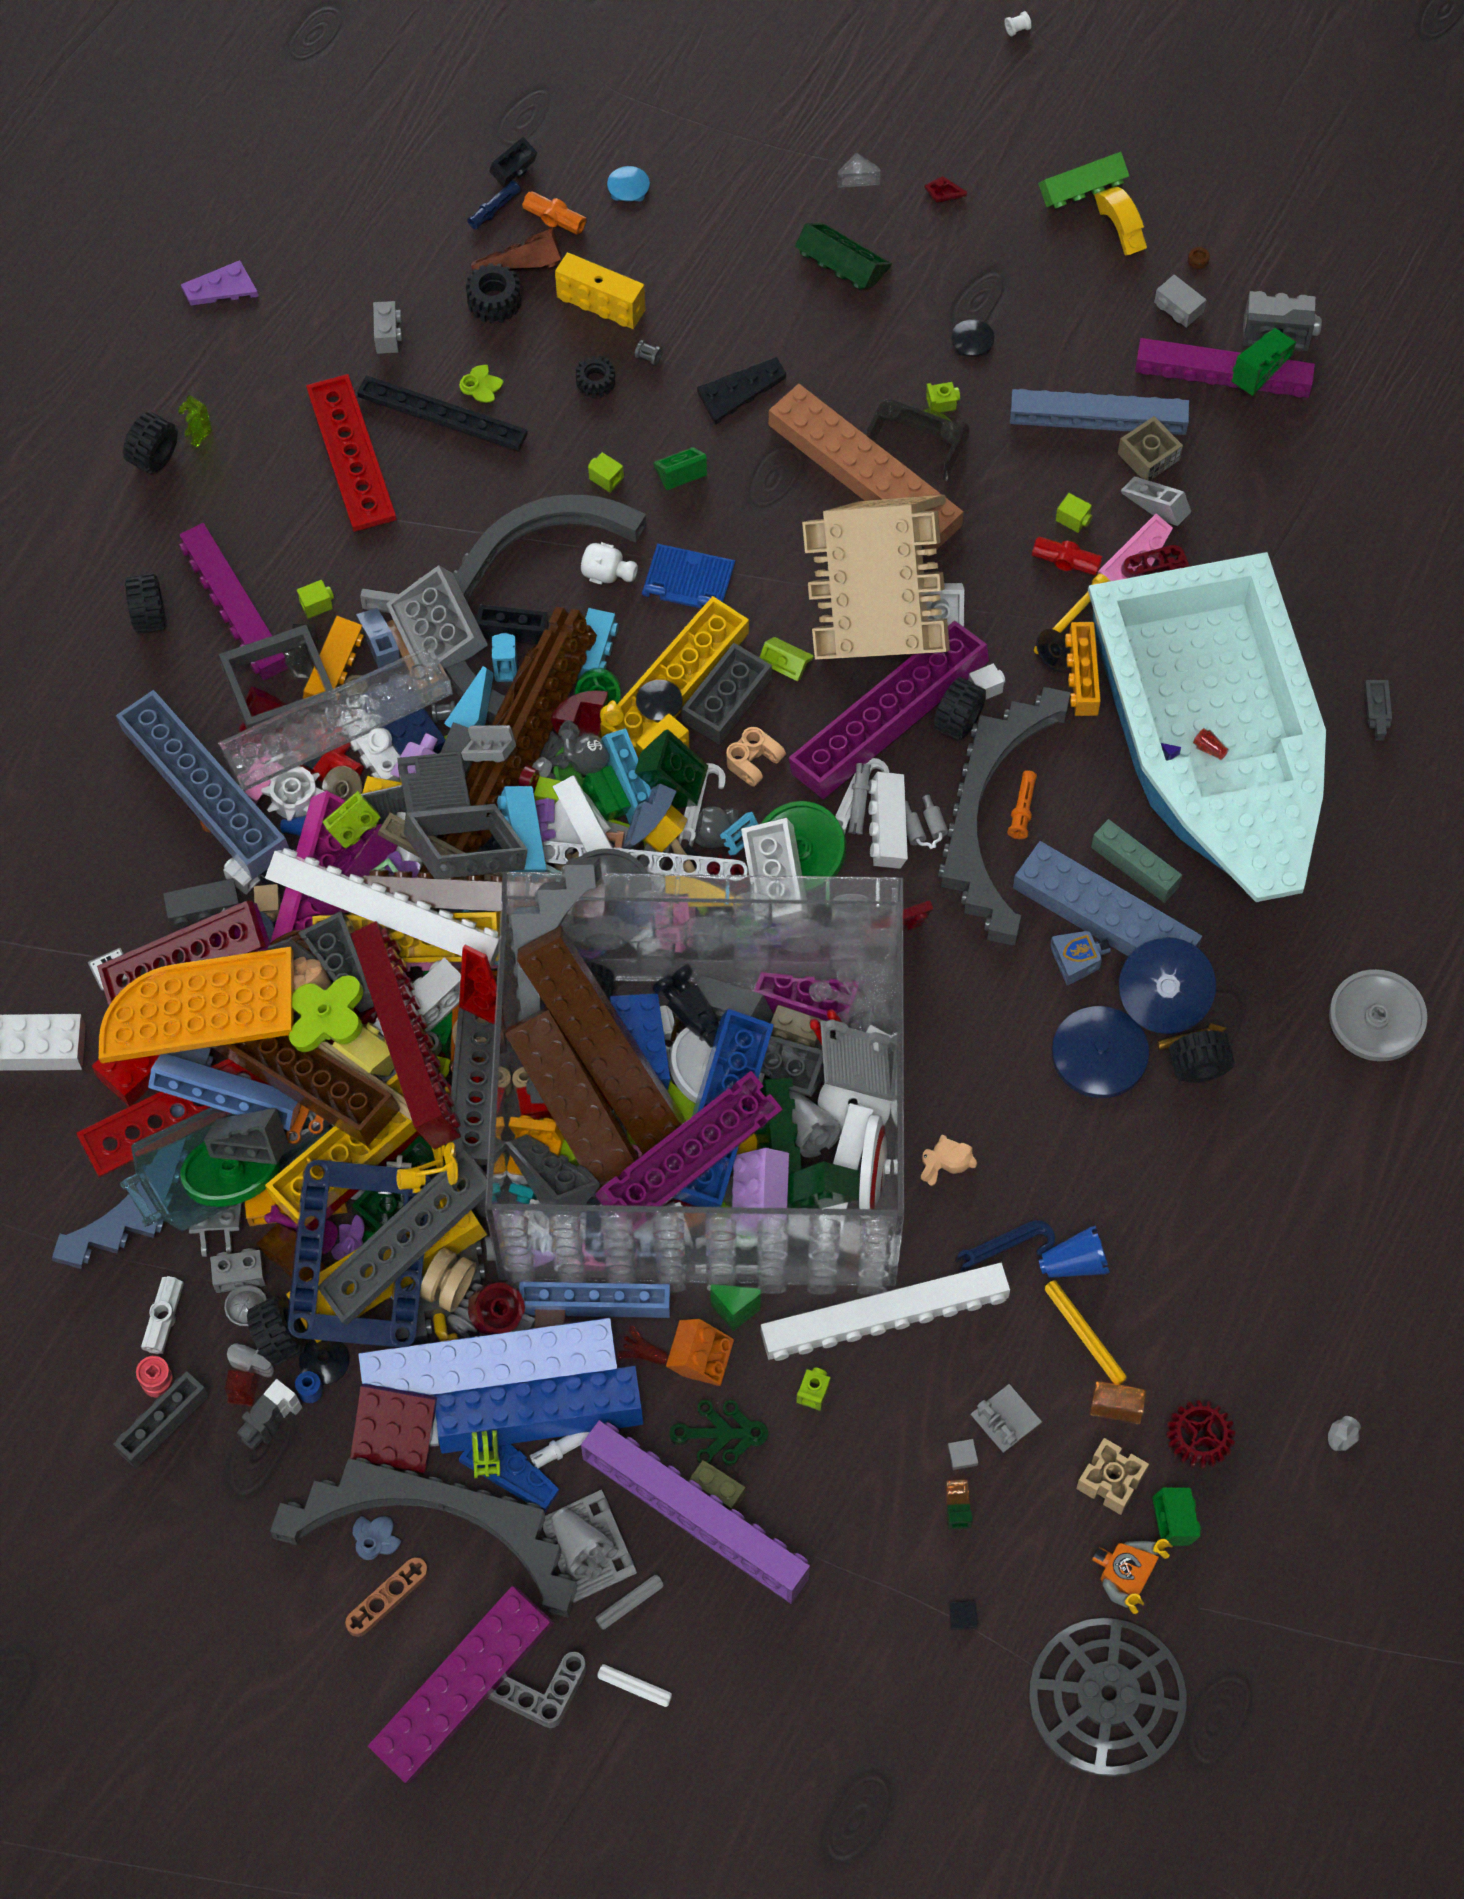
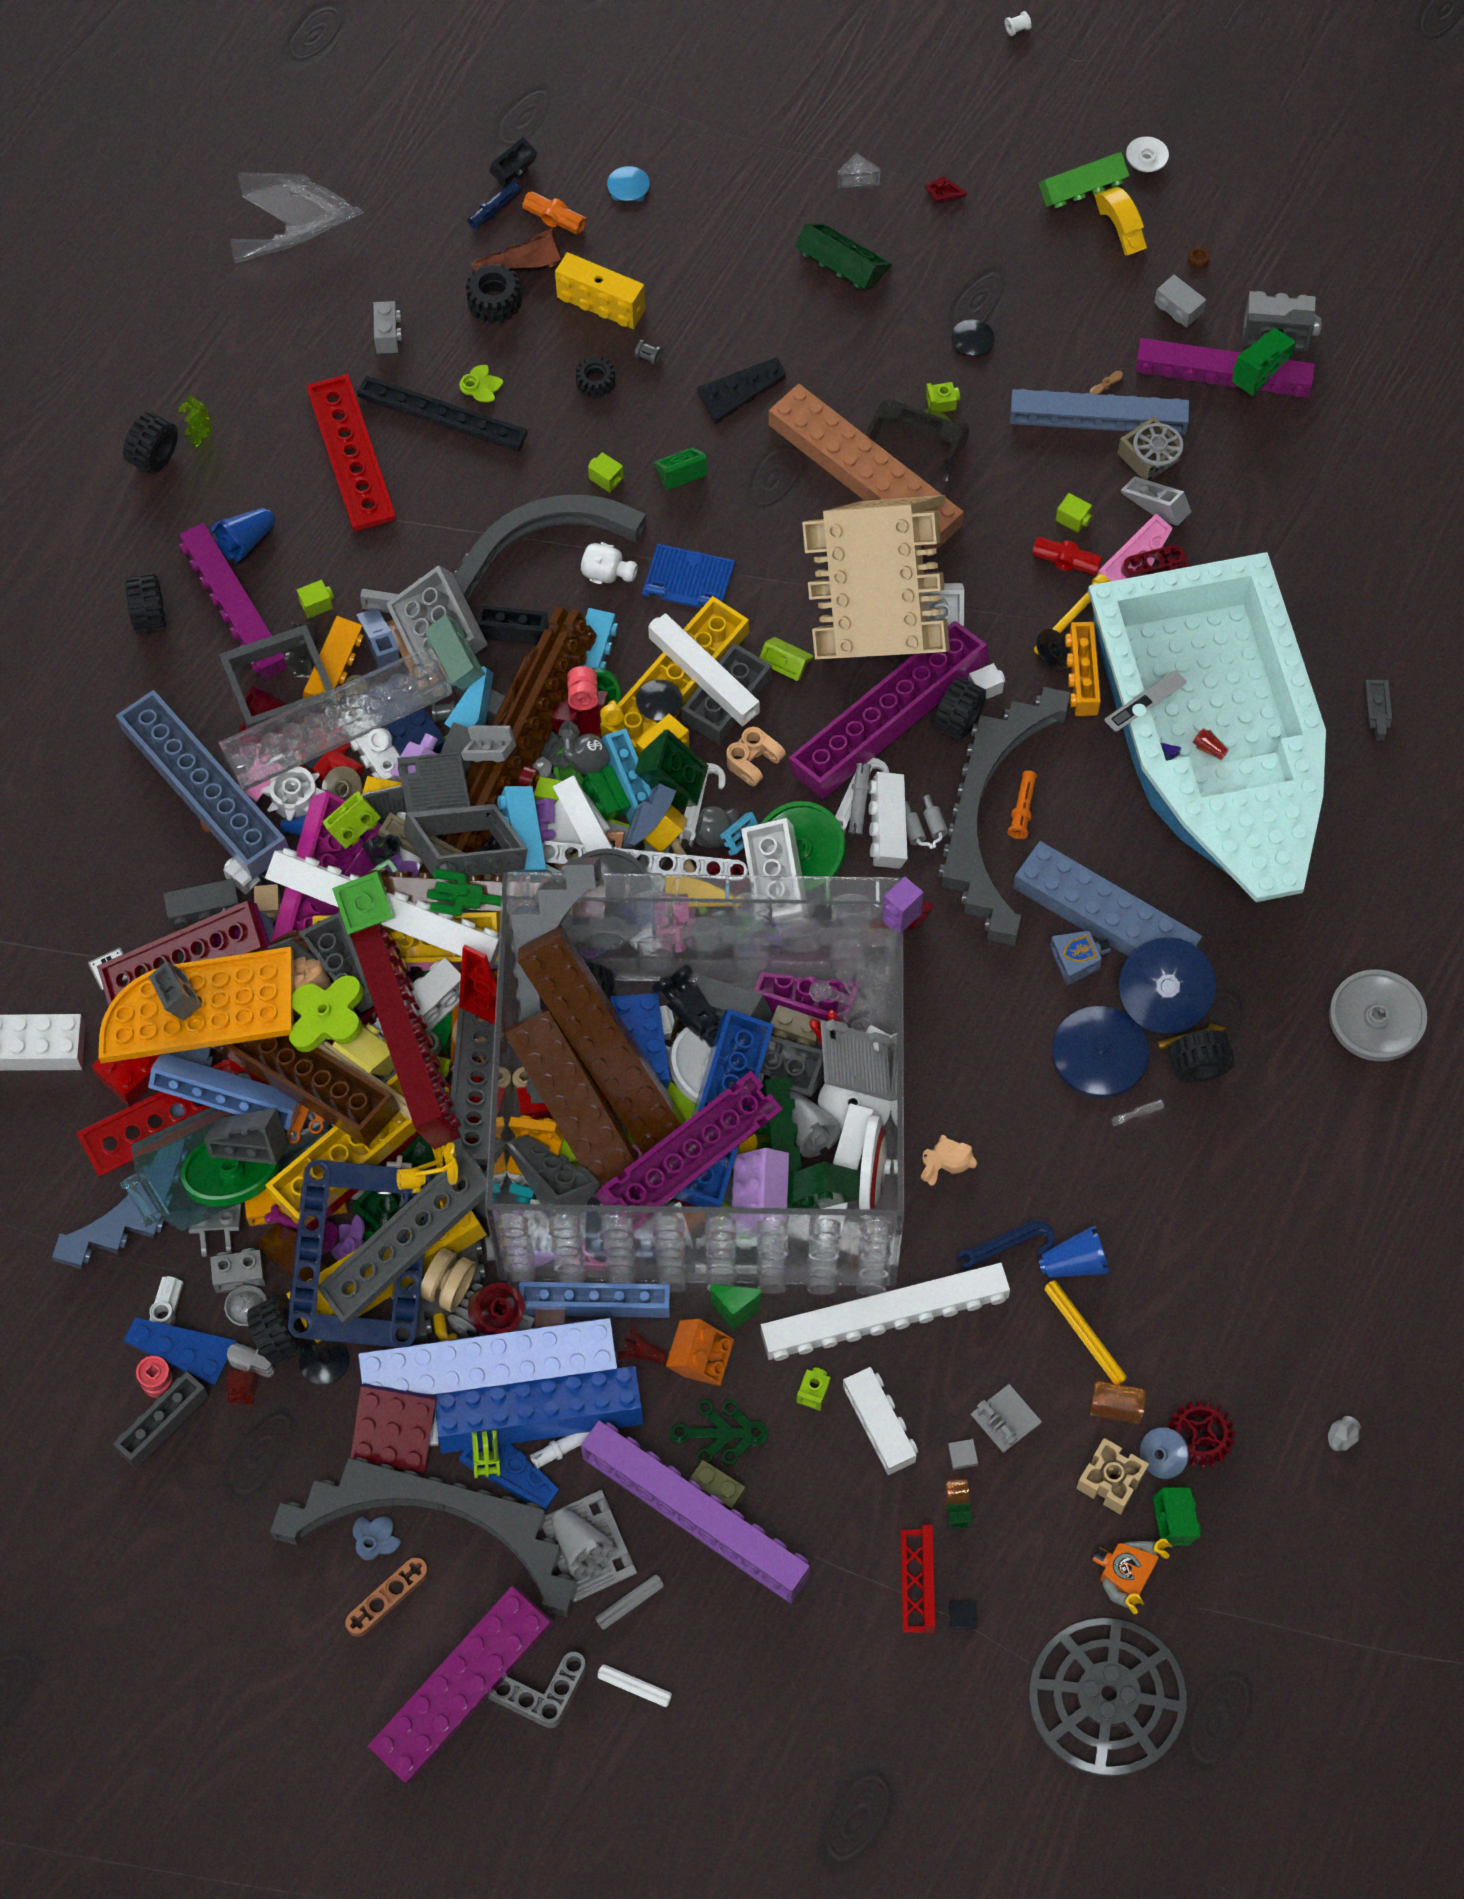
(175, 991): none -> dark grey brick
(181, 1348): none -> blue wing
(220, 284): medium lavender wing -> none
(242, 532): none -> blue cone
(267, 1414): dark grey hips -> none
(297, 202): none -> clear windscreen
(313, 1392): blue brick -> none
(363, 903): none -> bright green plate
(381, 848): none -> black piece
(454, 652): none -> sand green brick
(459, 894): none -> green plant
(504, 657): medium azure brick -> none
(582, 688): none -> coral wheel
(703, 669): none -> white brick
(879, 1420): none -> white brick
(902, 905): none -> medium lavender brick
(927, 1580): none -> red fence
(1107, 382): none -> medium nougat piece
(1136, 861): sand green brick -> none
(1139, 1112): none -> clear piece
(1148, 148): none -> white dish
(1148, 698): none -> light grey sticker
(1158, 444): none -> light grey wheel
(1174, 1450): none -> sand blue dish

